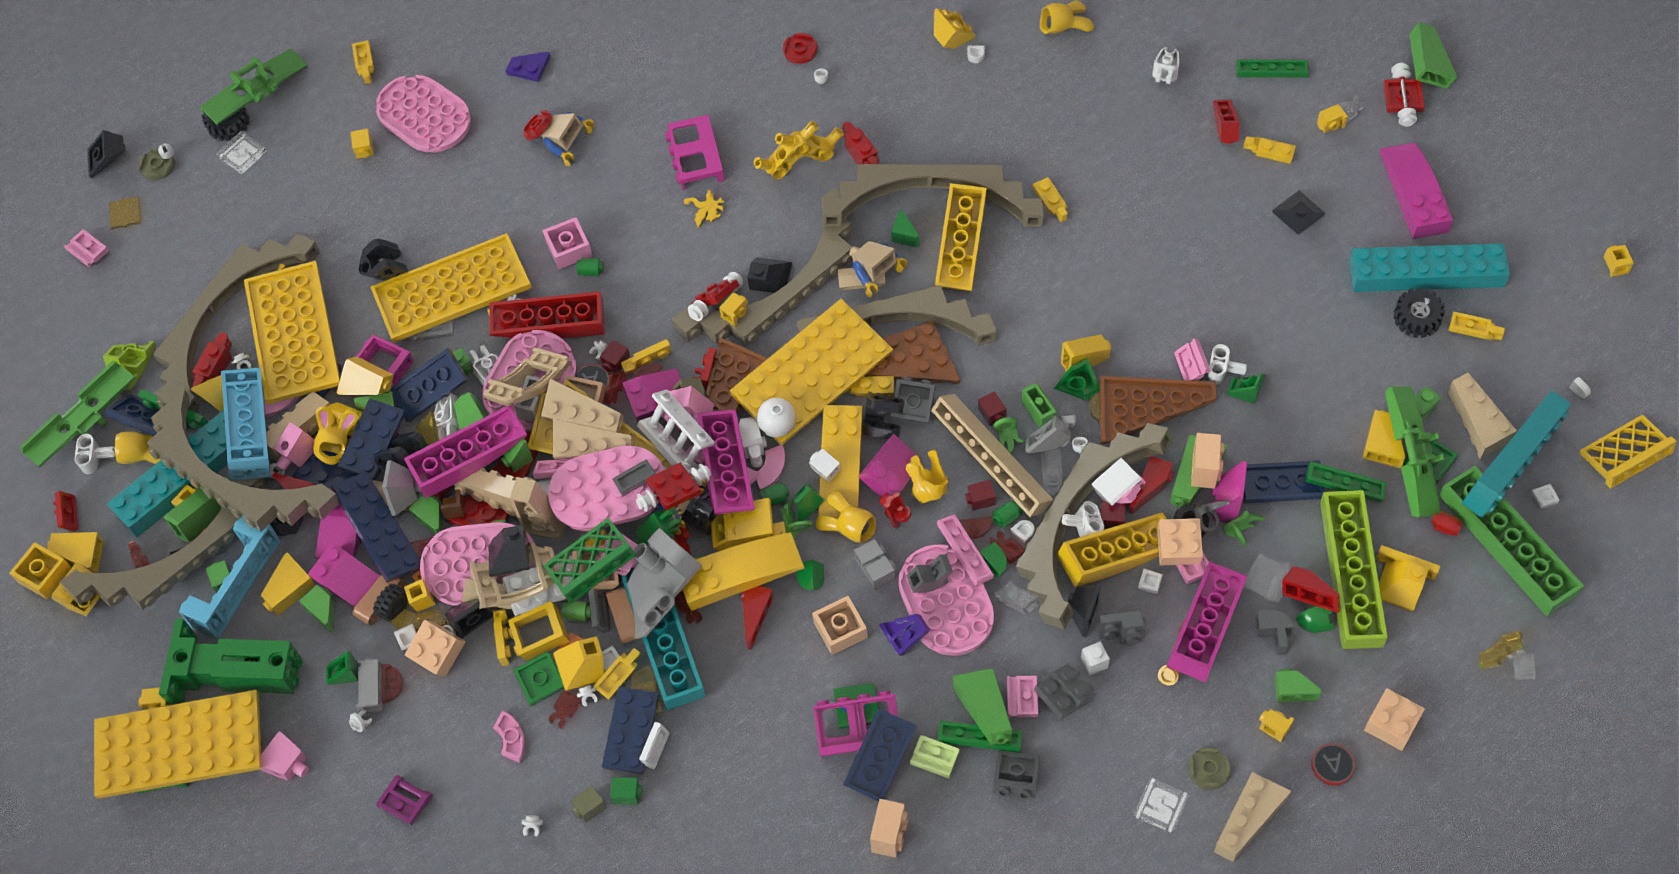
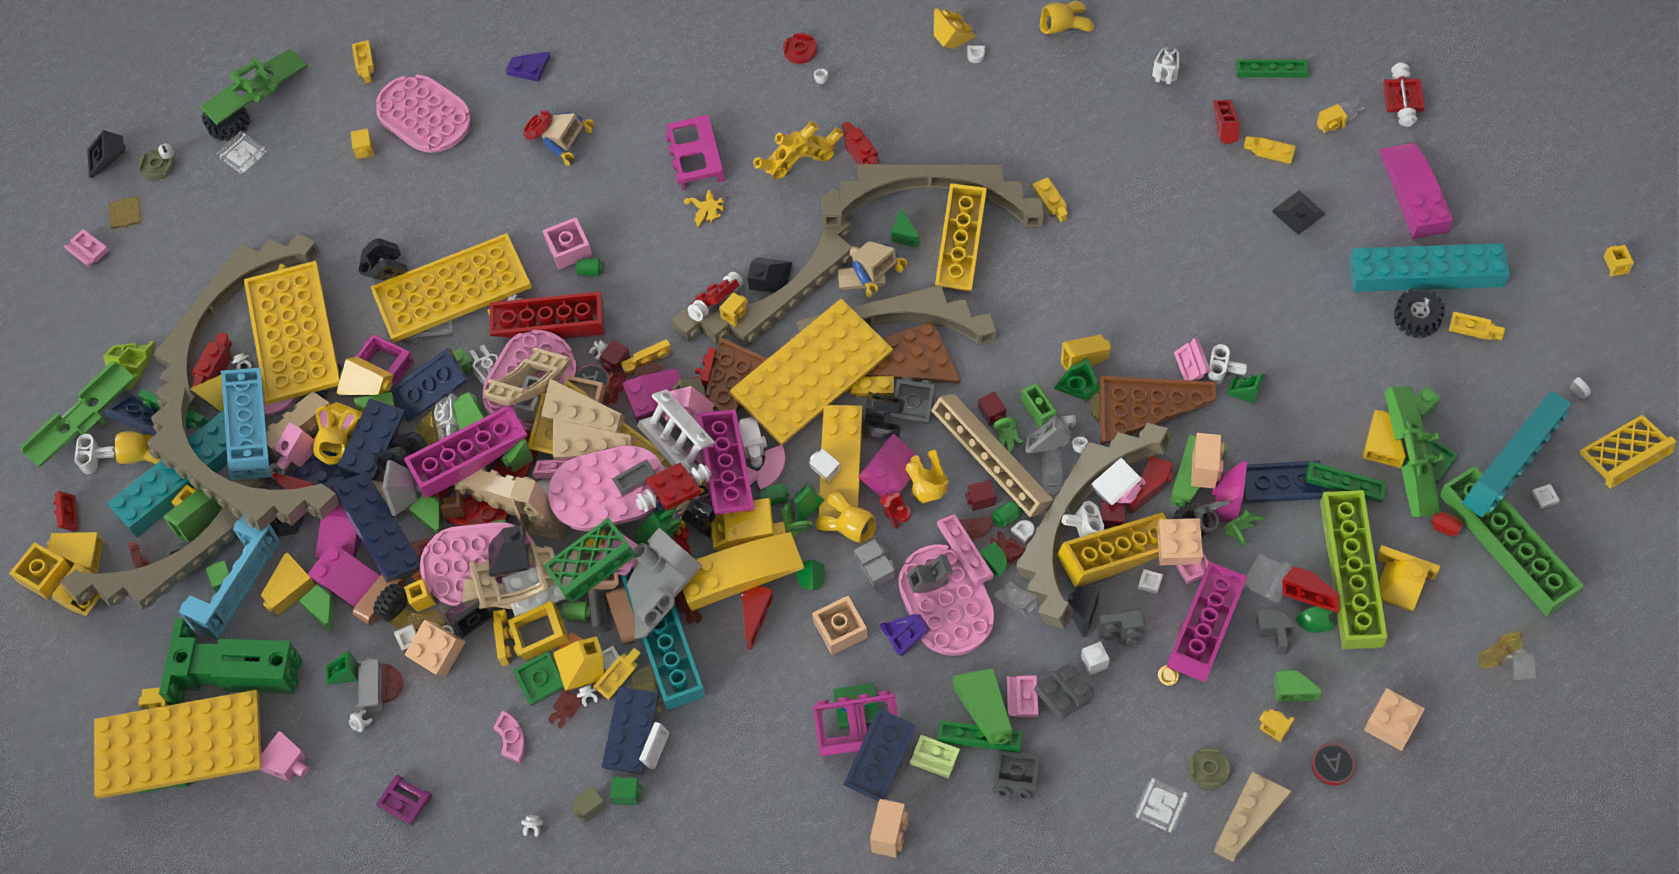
(776, 417): white cylinder -> none
(1430, 57): bright green slope -> none
(1482, 418): tan wedge -> none

